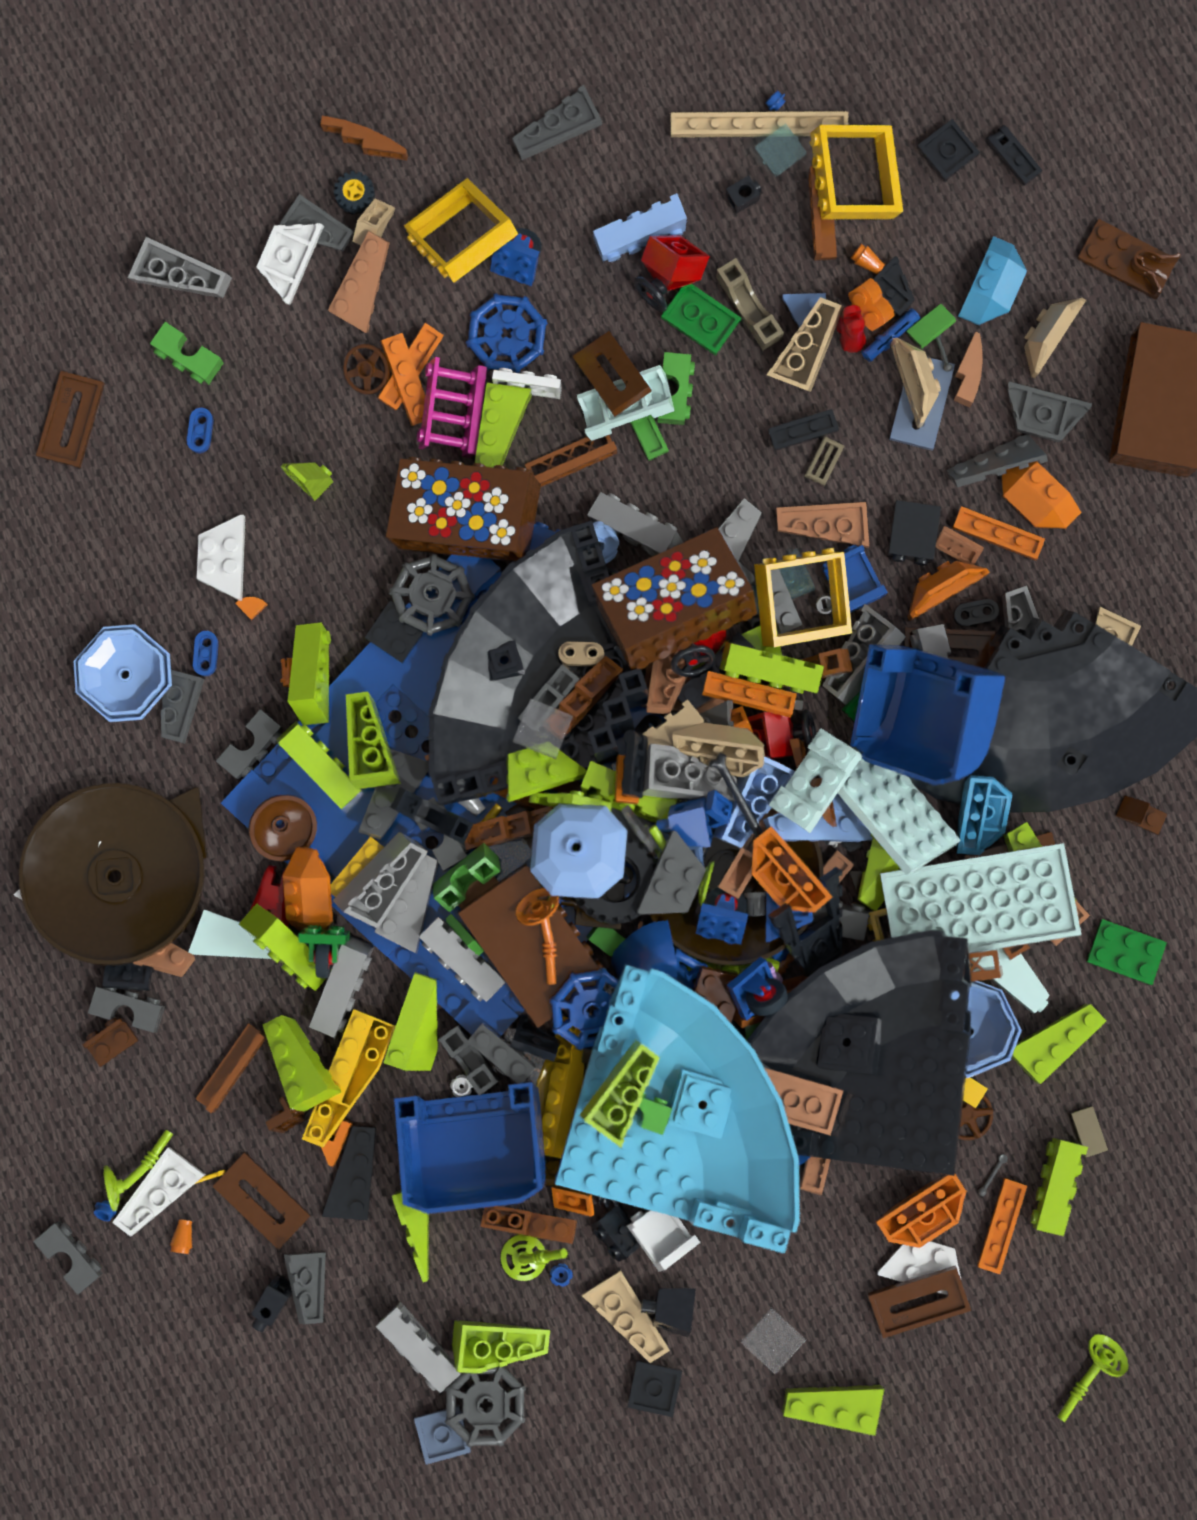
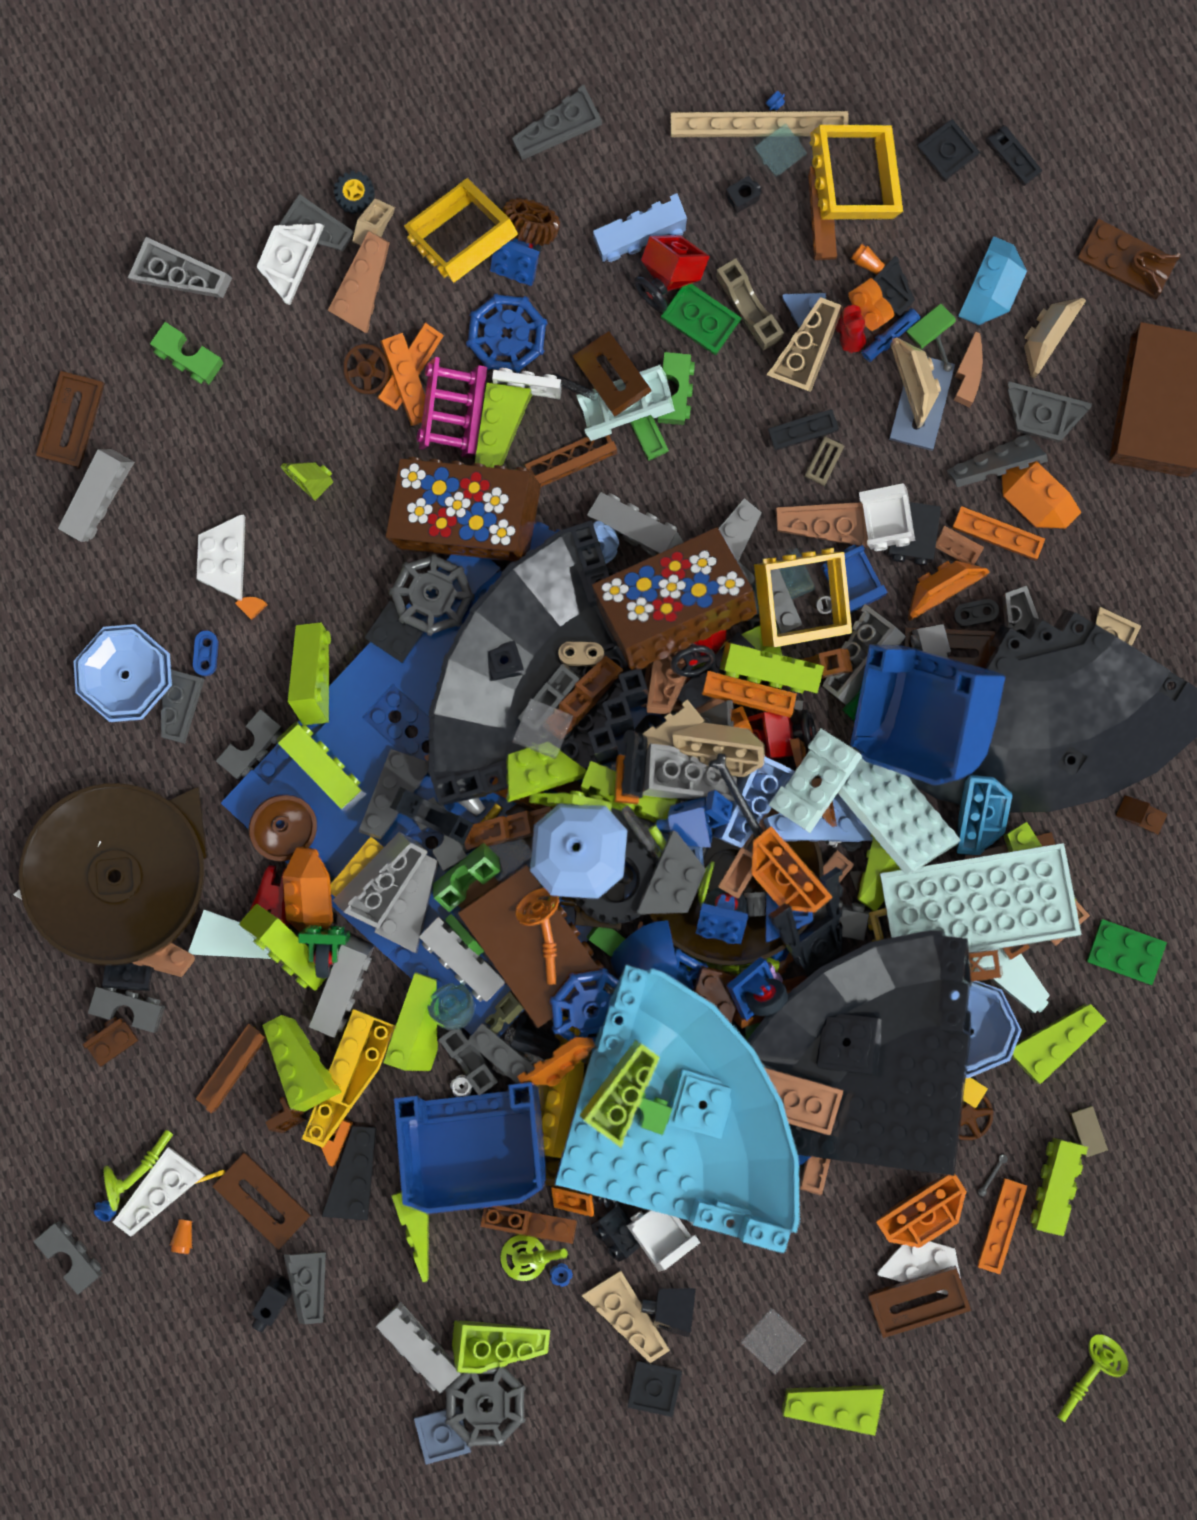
(95, 494): none -> light grey wedge
(200, 431): blue plate -> none
(286, 671): orange pin -> none
(368, 748): lime wedge -> none
(371, 141): dark orange slope -> none
(452, 1006): none -> clear light blue cylinder
(506, 1012): none -> olive plate
(532, 221): none -> reddish brown gear
(564, 1060): none -> orange wing
(576, 385): none -> black piece
(887, 517): none -> white panel

